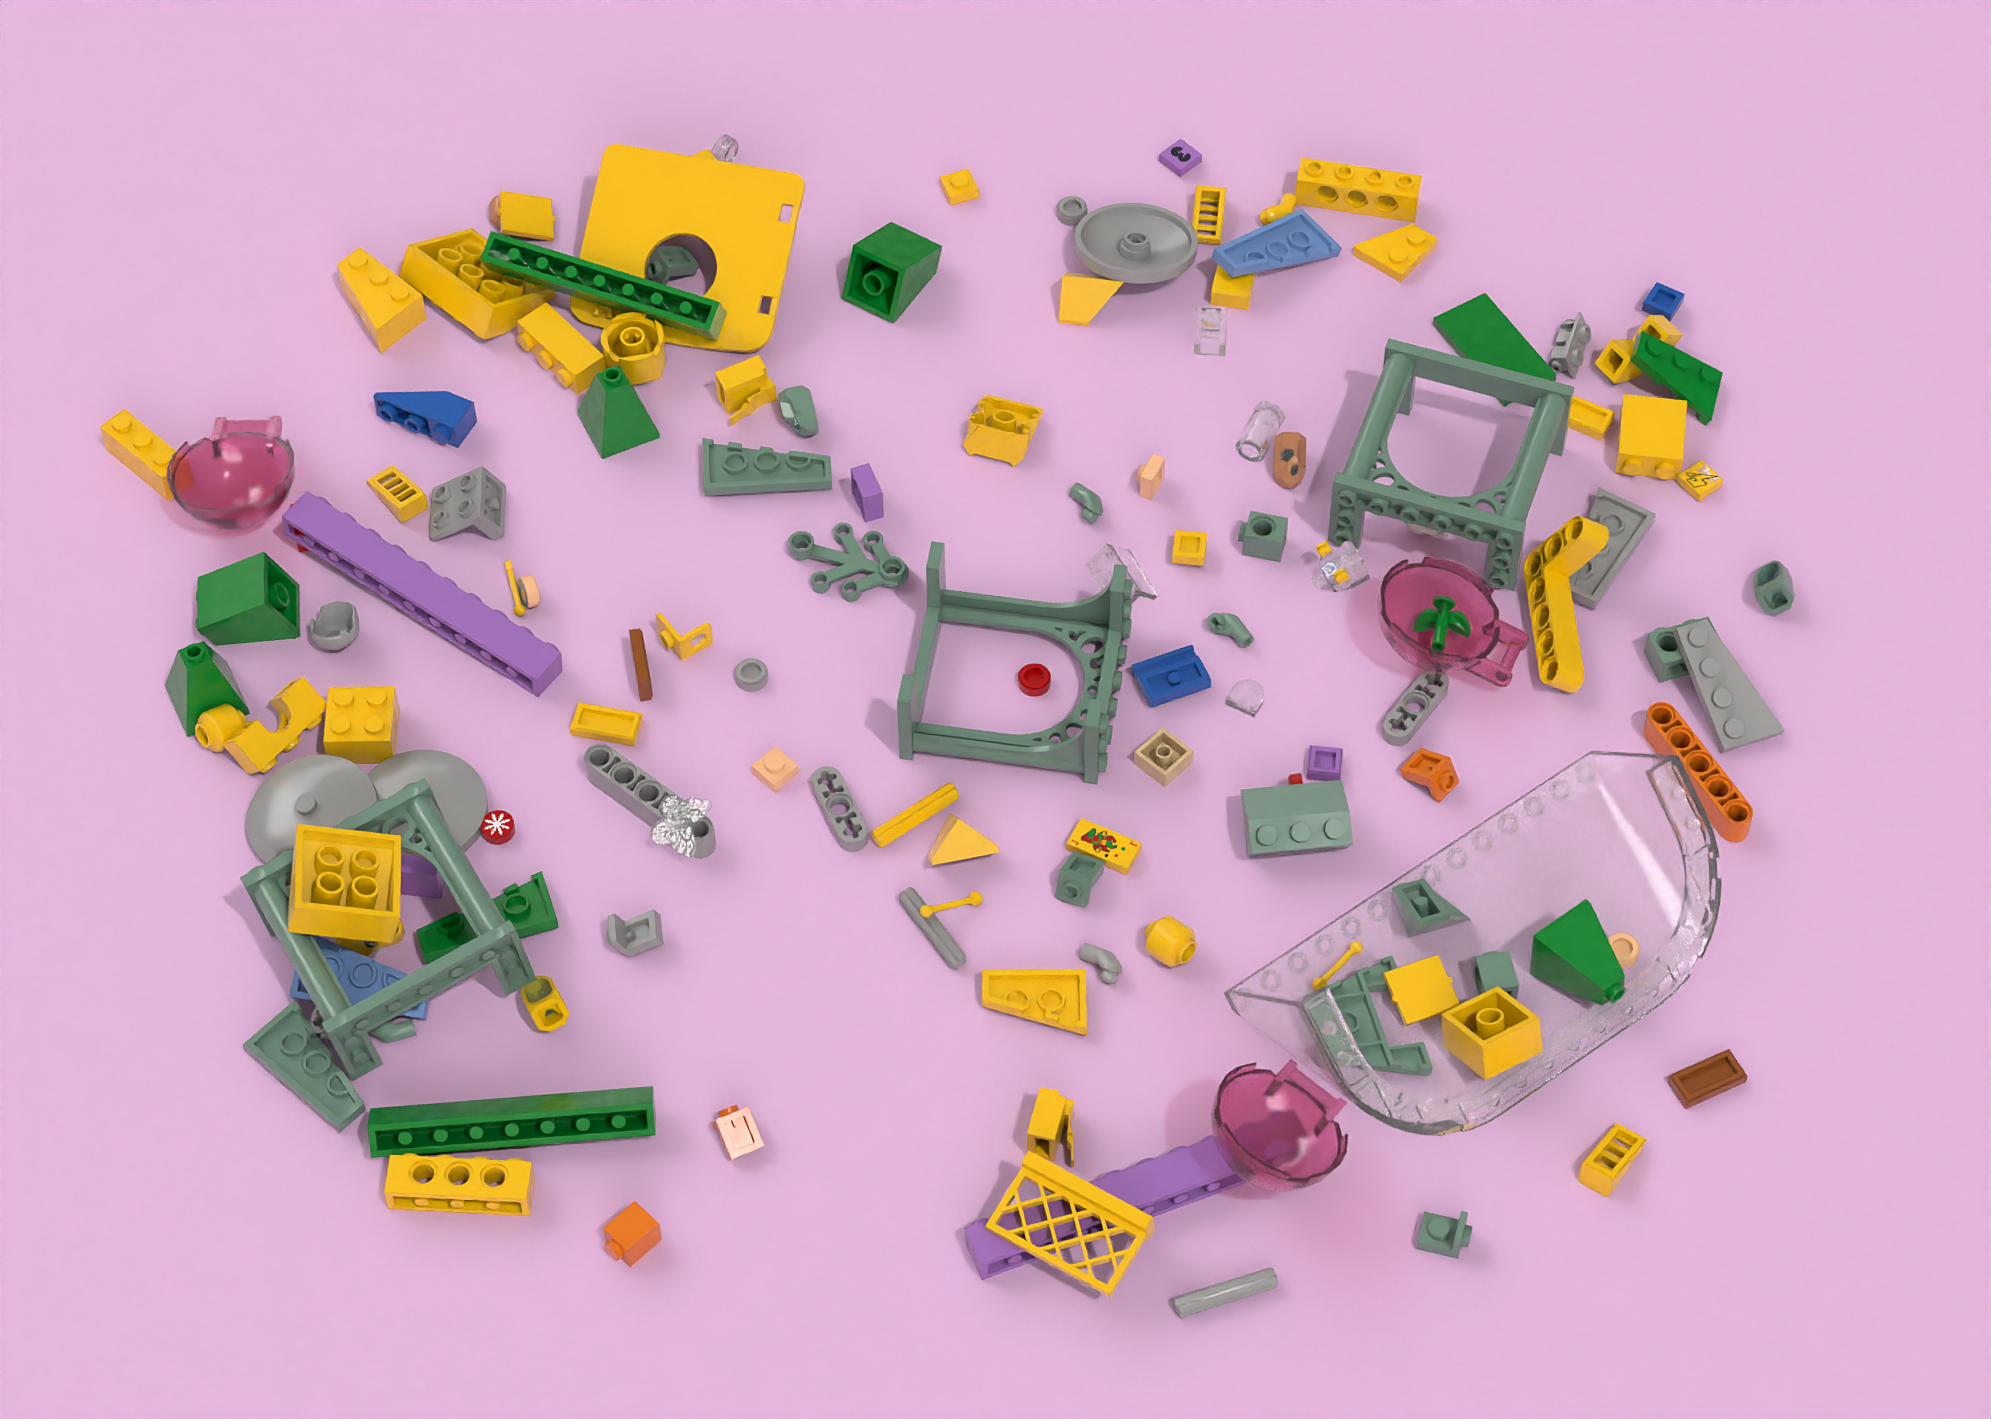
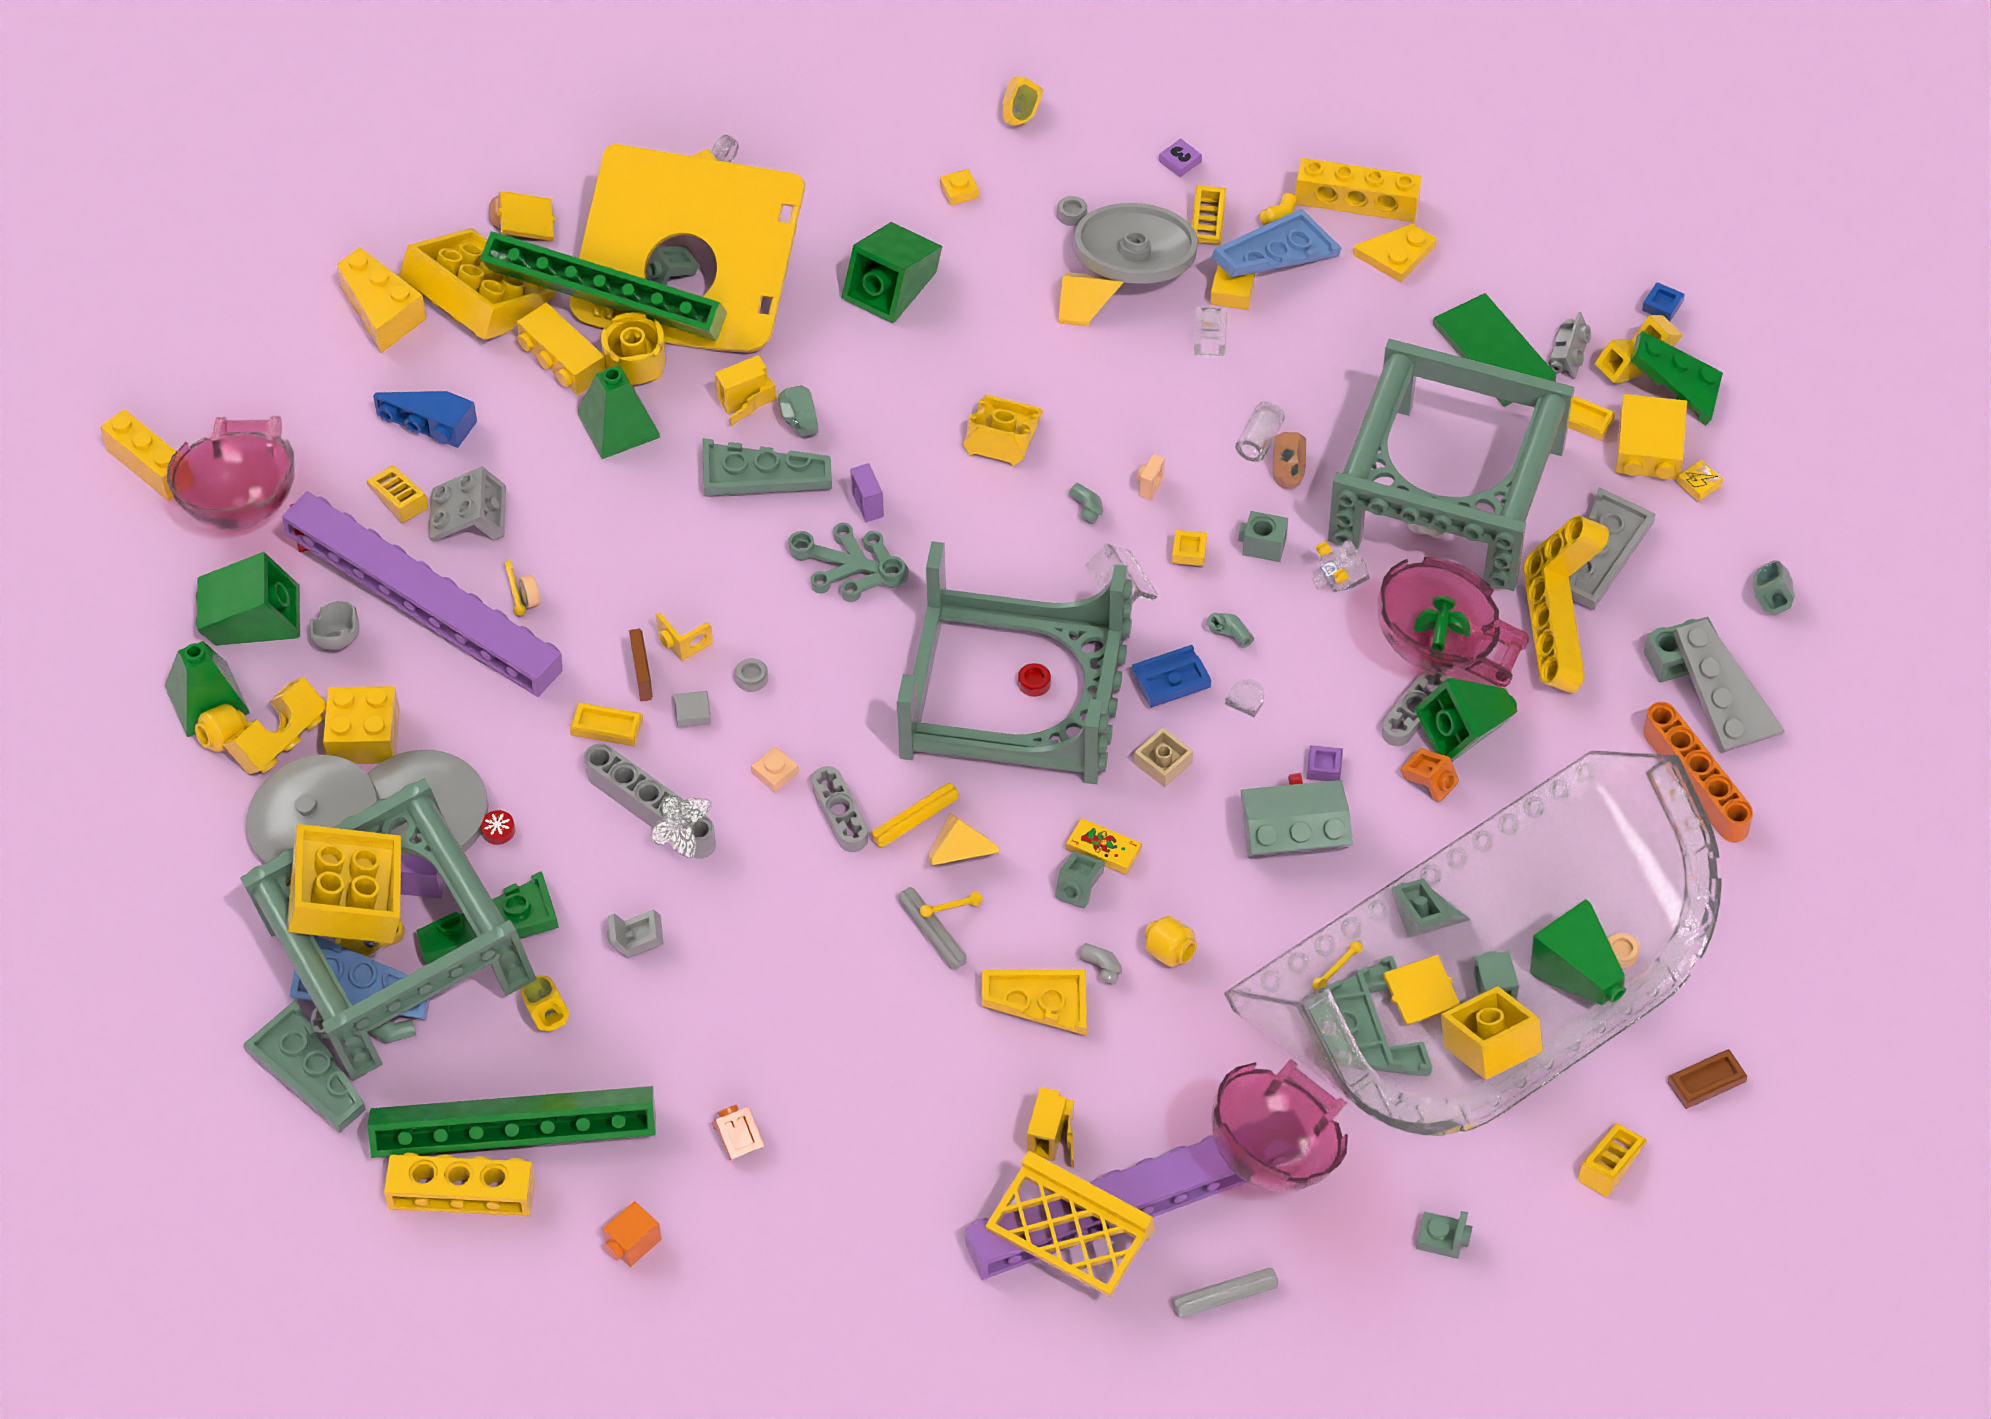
(692, 709): none -> light grey tile
(1020, 100): none -> rock
(1463, 714): none -> green slope

